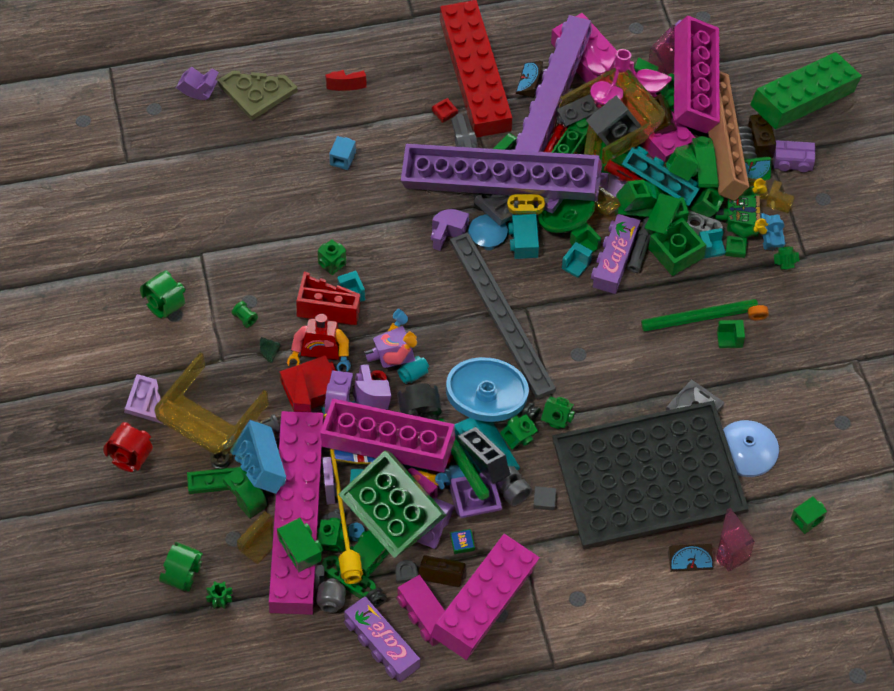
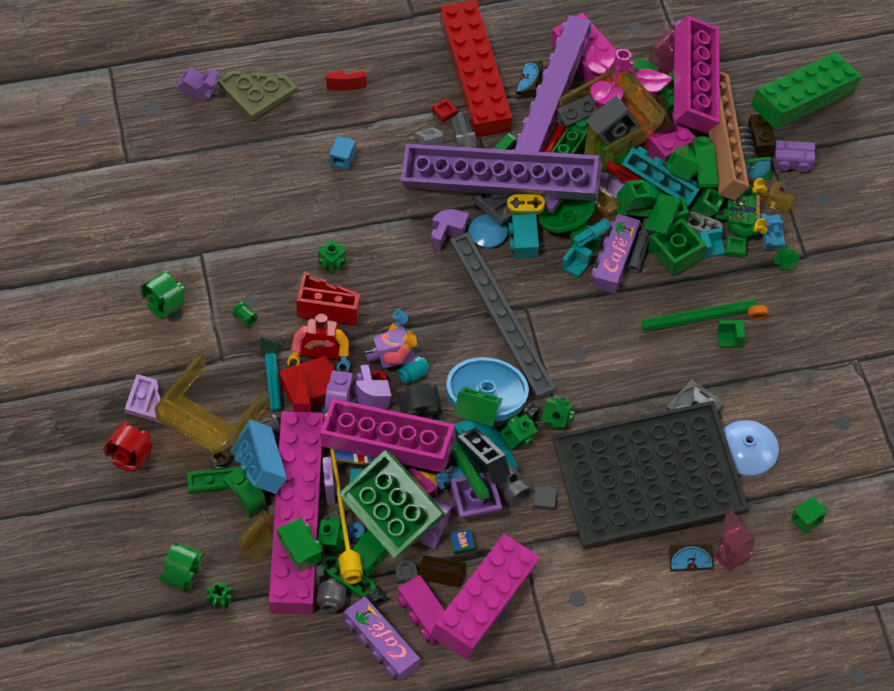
(273, 383): none -> teal axle
(352, 282): teal panel -> none
(430, 137): none -> light grey slope
(477, 406): none -> green panel
(591, 233): none -> teal axle

